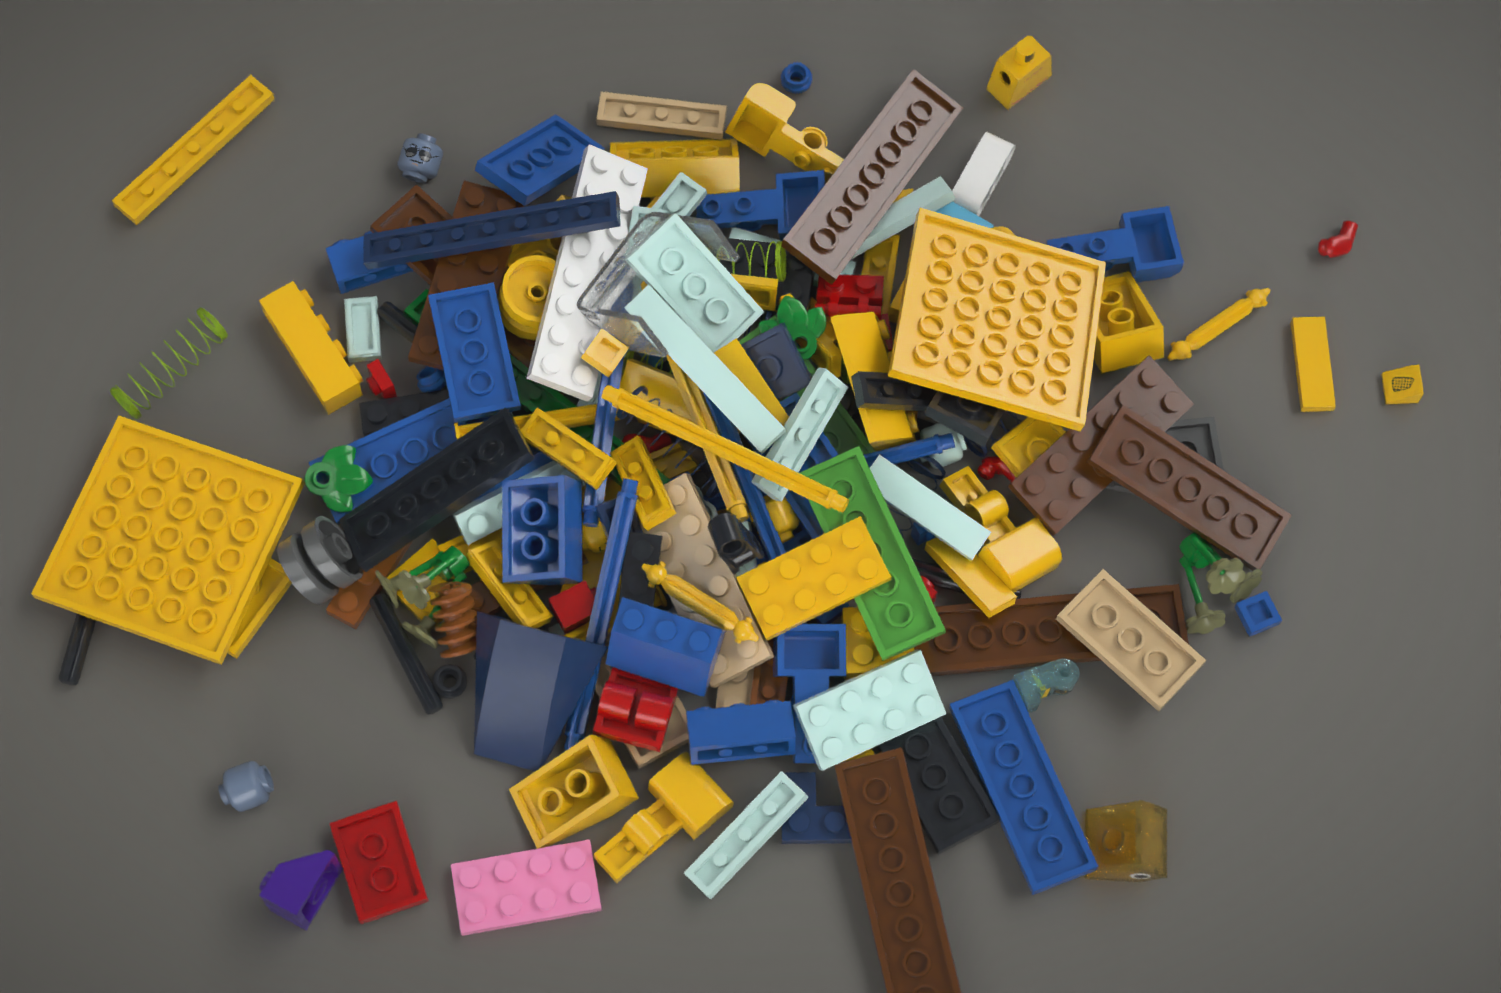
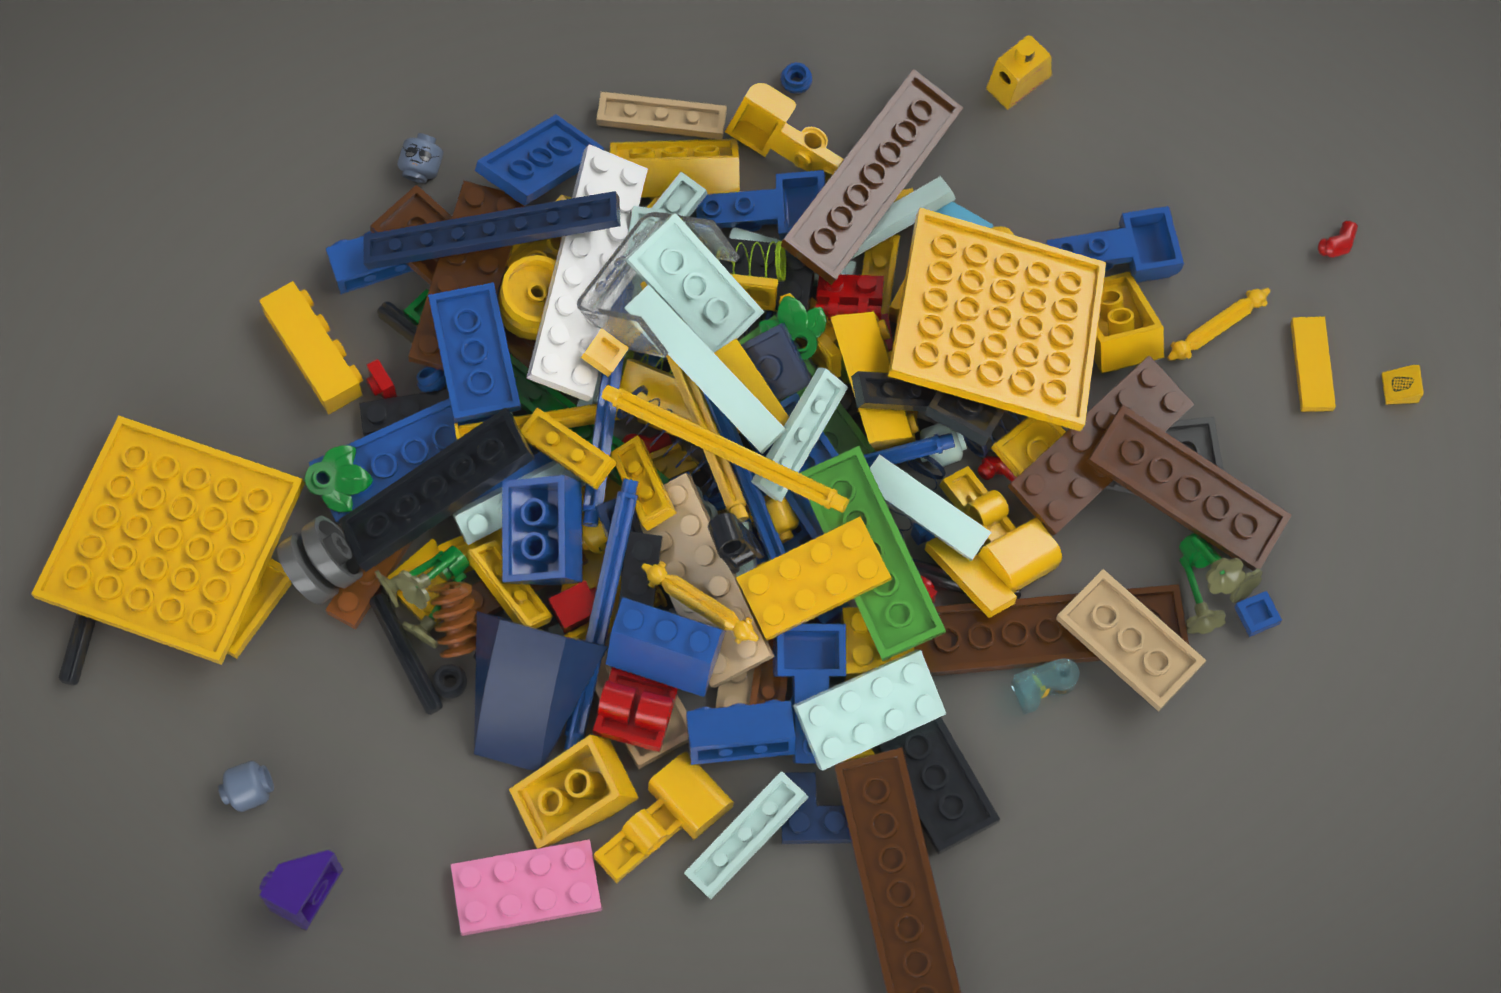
(121, 397): lime piece -> none
(193, 150): yellow plate -> none
(362, 329): light aqua tile -> none
(378, 862): red plate -> none
(982, 173): white beam -> none
(1023, 787): blue plate -> none
(1128, 841): clear yellow slope -> none

